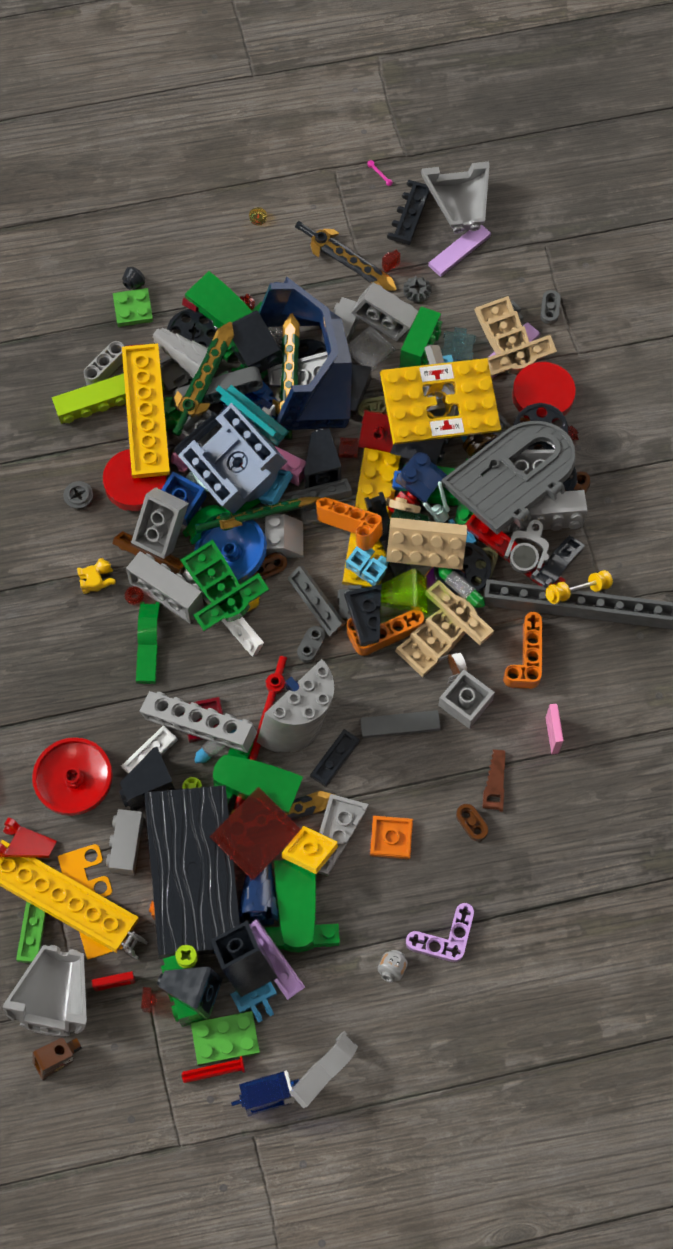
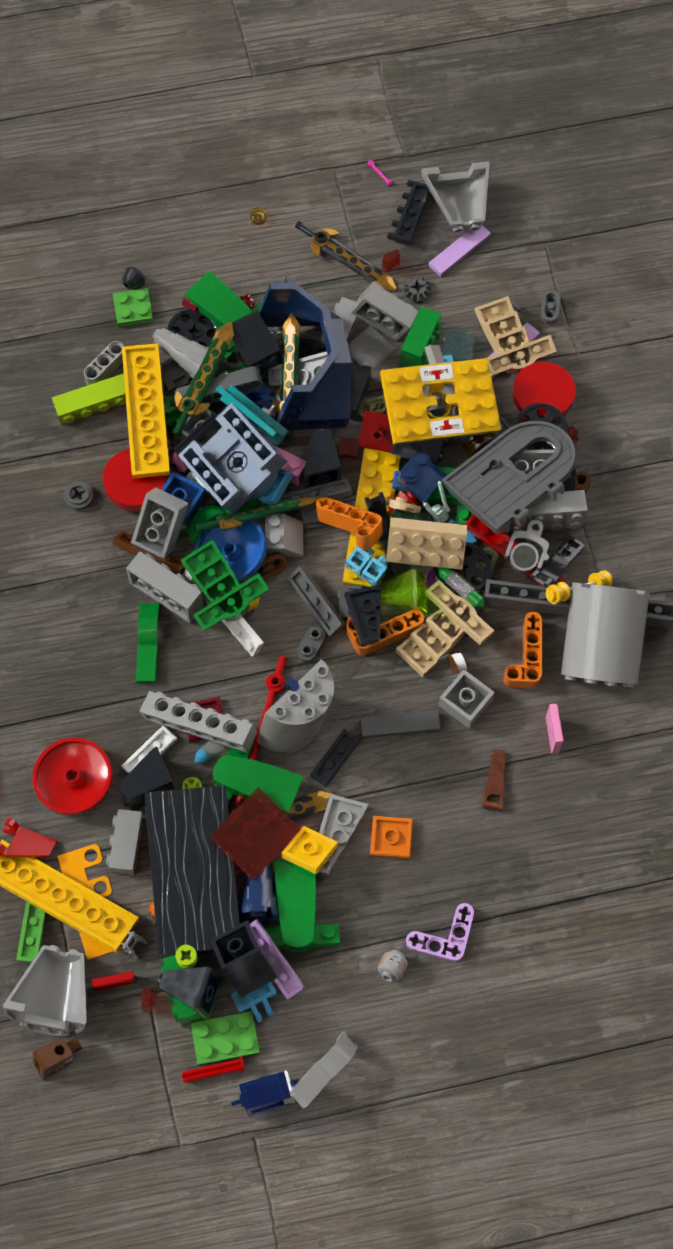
(93, 575): yellow animal -> none
(134, 590): clear red plate -> none
(473, 822): reddish brown plate -> none
(605, 634): none -> light grey cylinder

